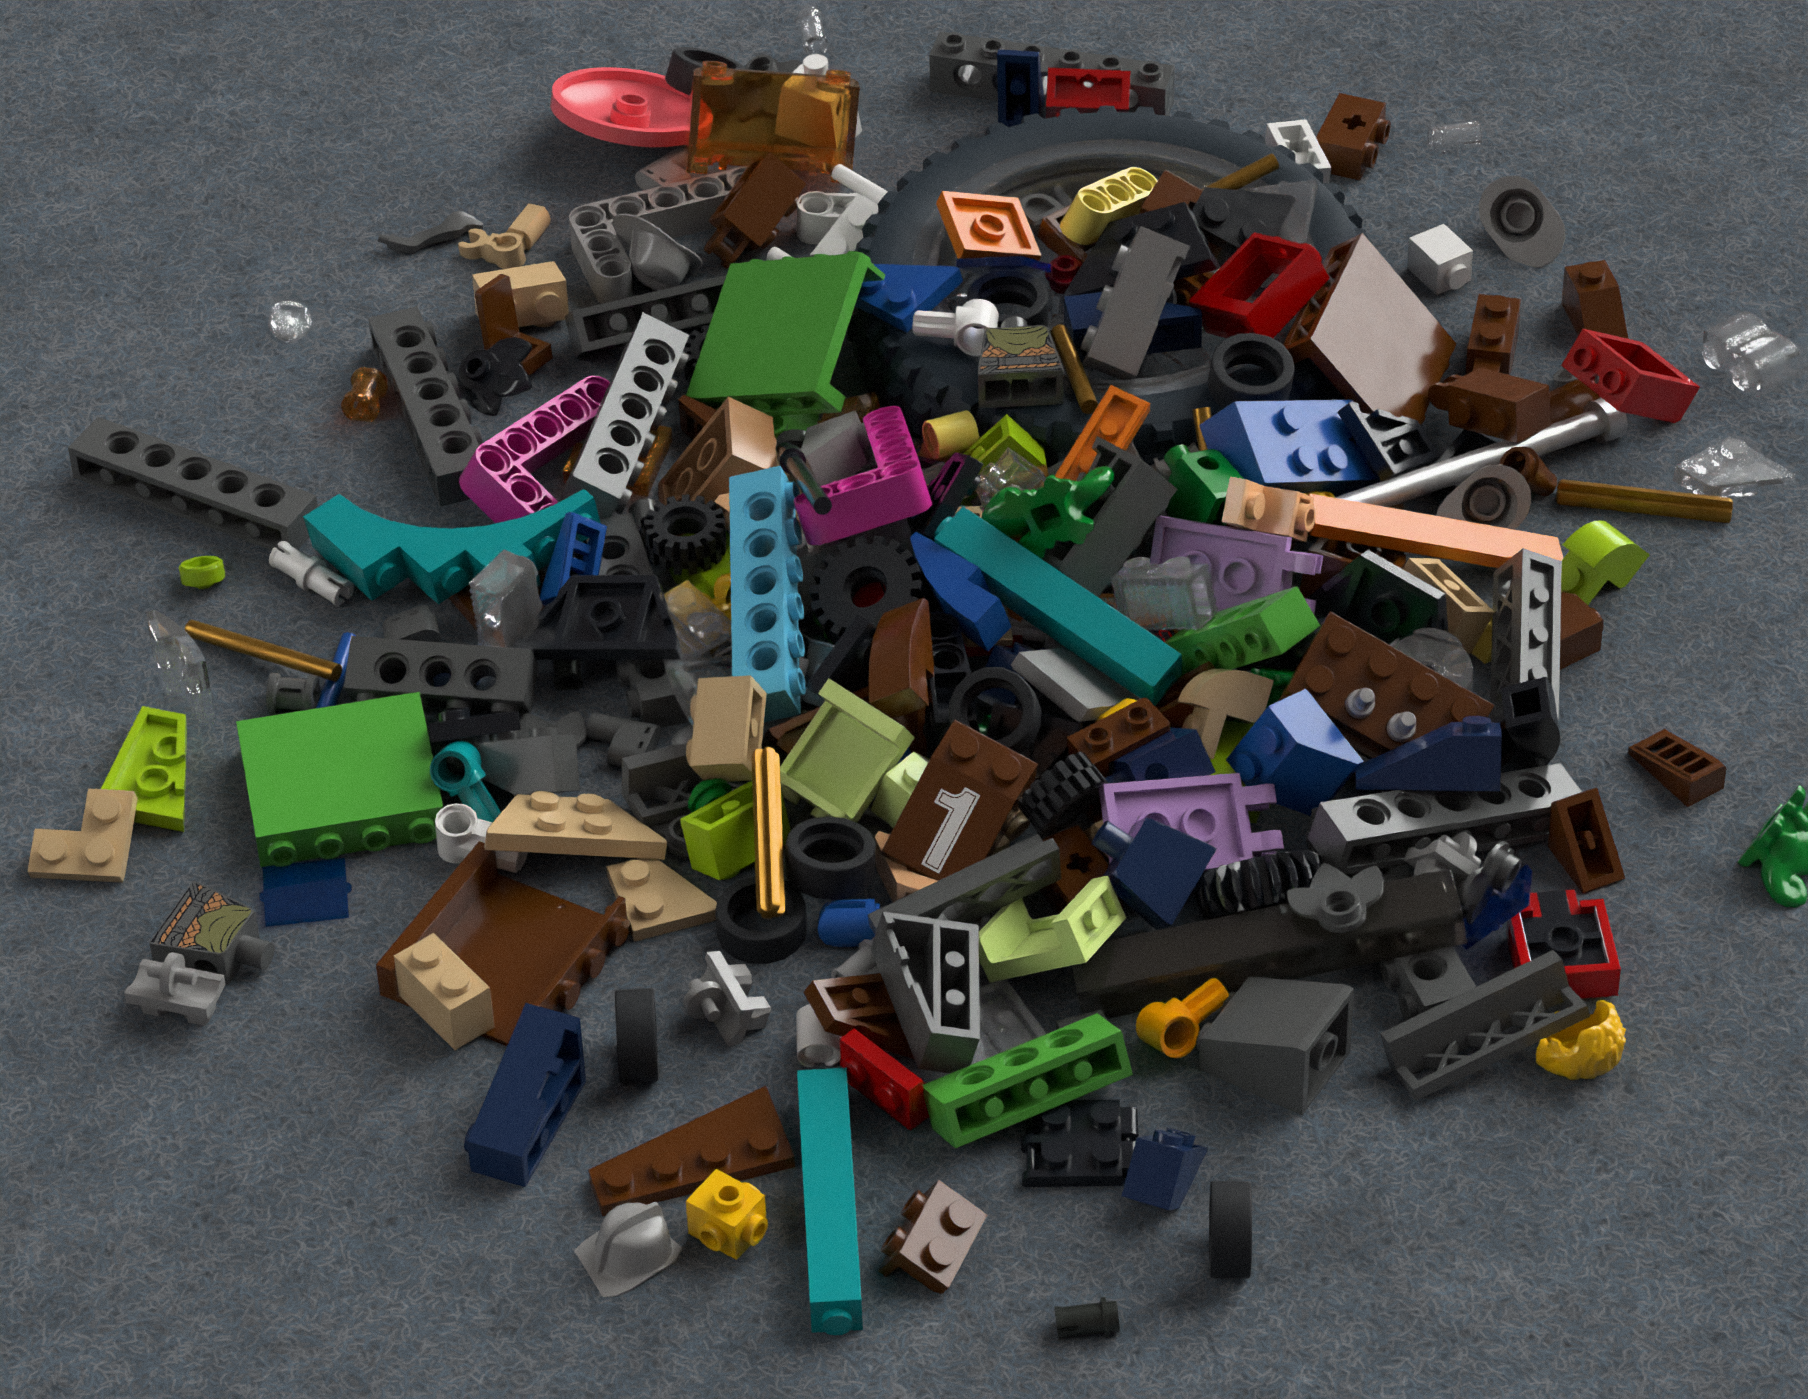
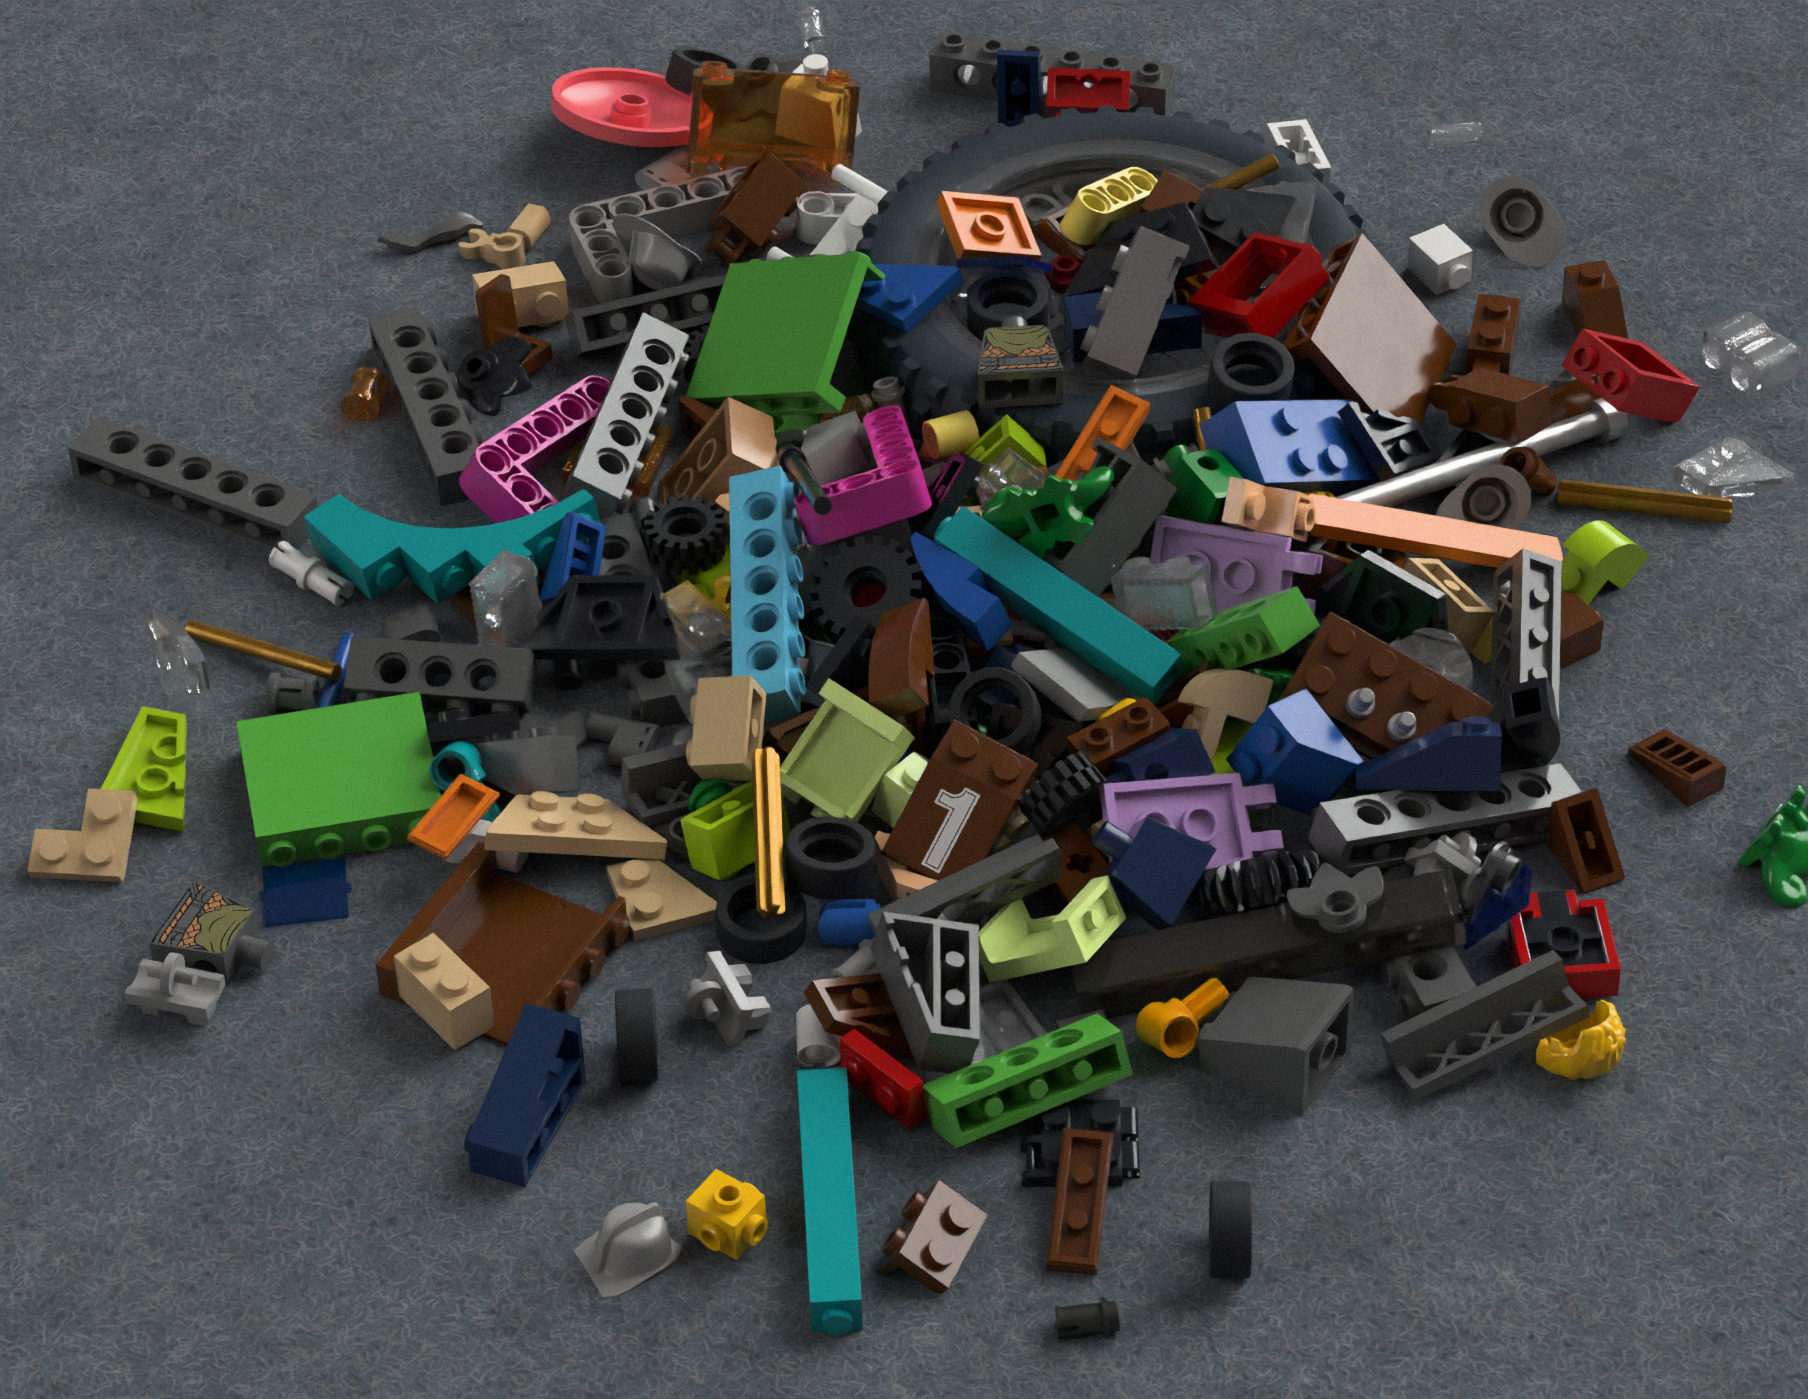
(202, 571): lime tile -> none
(289, 321): clear tile -> none
(453, 816): none -> orange tile
(737, 1139): reddish brown wing -> none
(890, 393): none -> light grey pin
(959, 324): white axle -> none
(1074, 369): pearl gold bar -> none
(1079, 1201): none -> reddish brown tile
(1163, 1168): dark blue slope -> none
(1353, 135): reddish brown brick -> none

